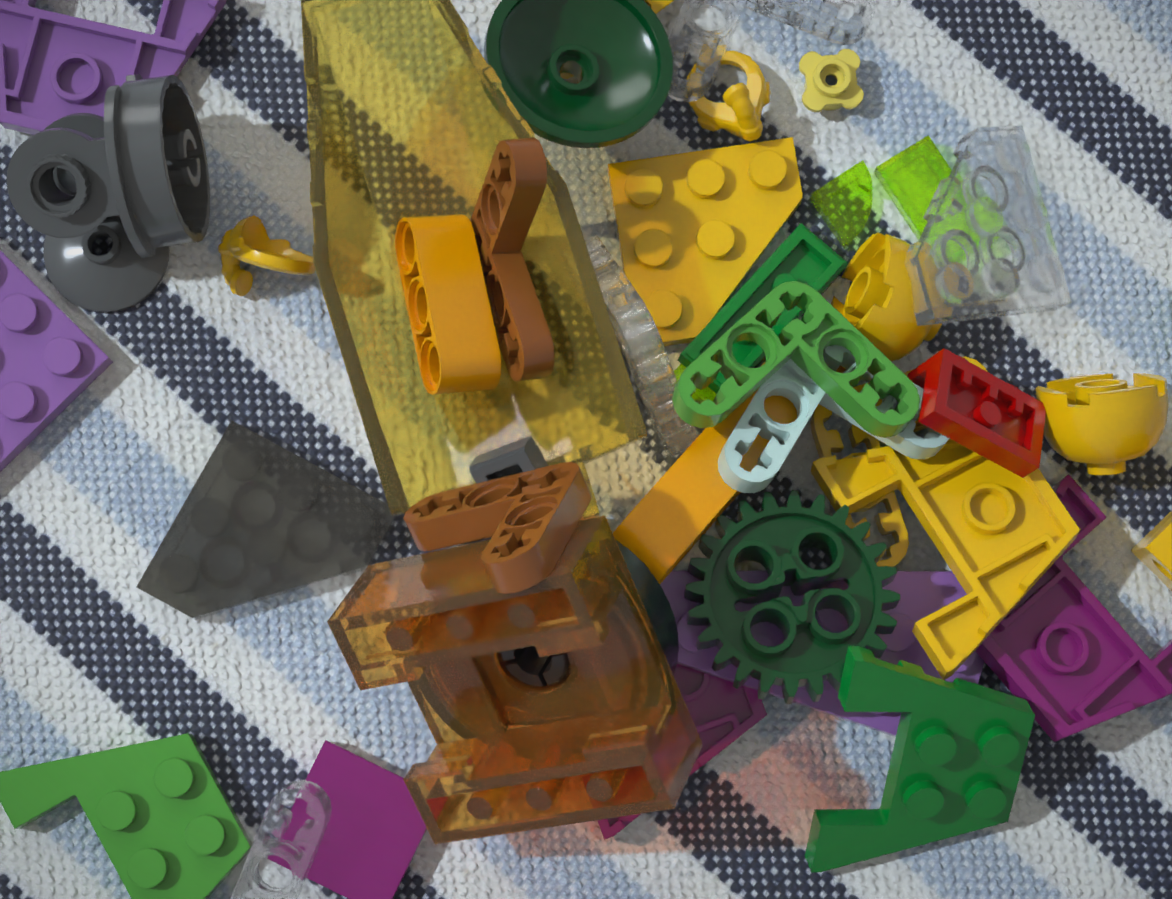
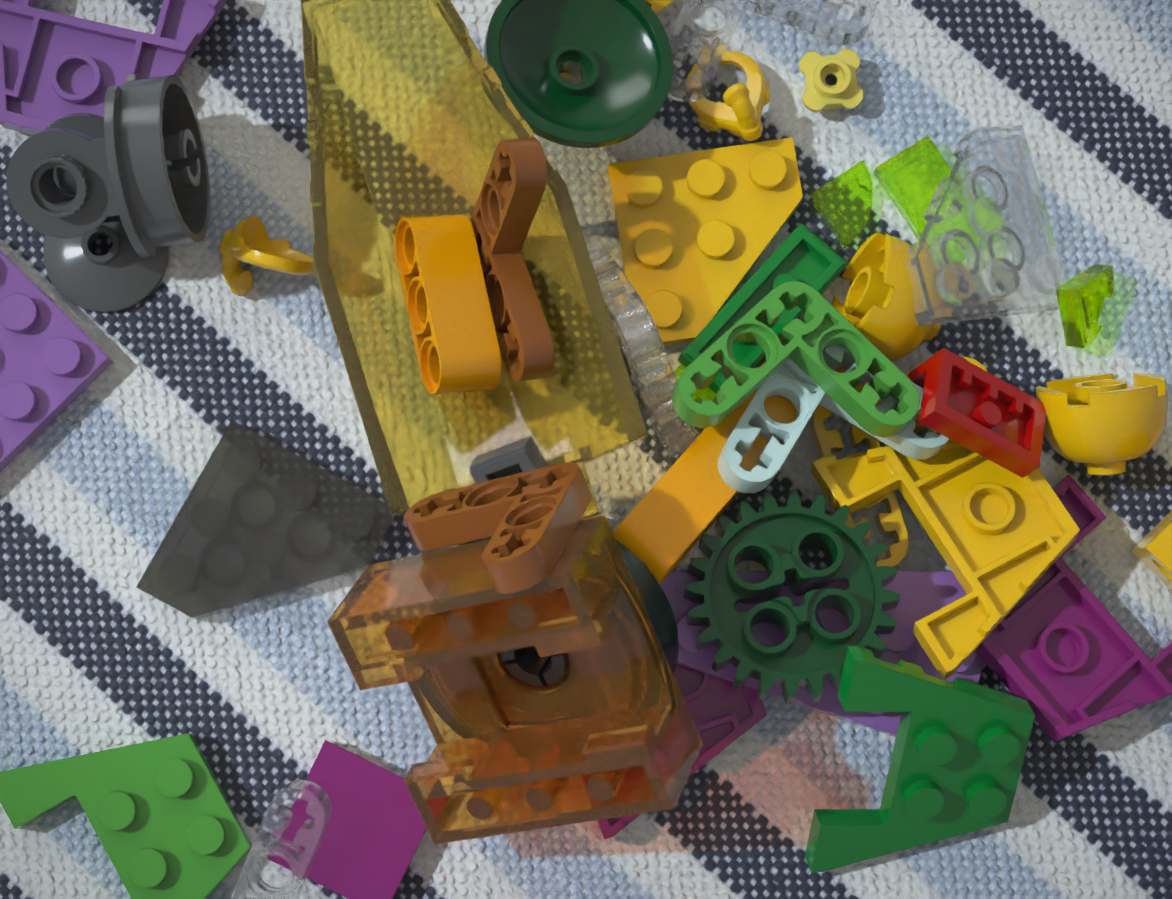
(1082, 303): none -> clear neon green tile

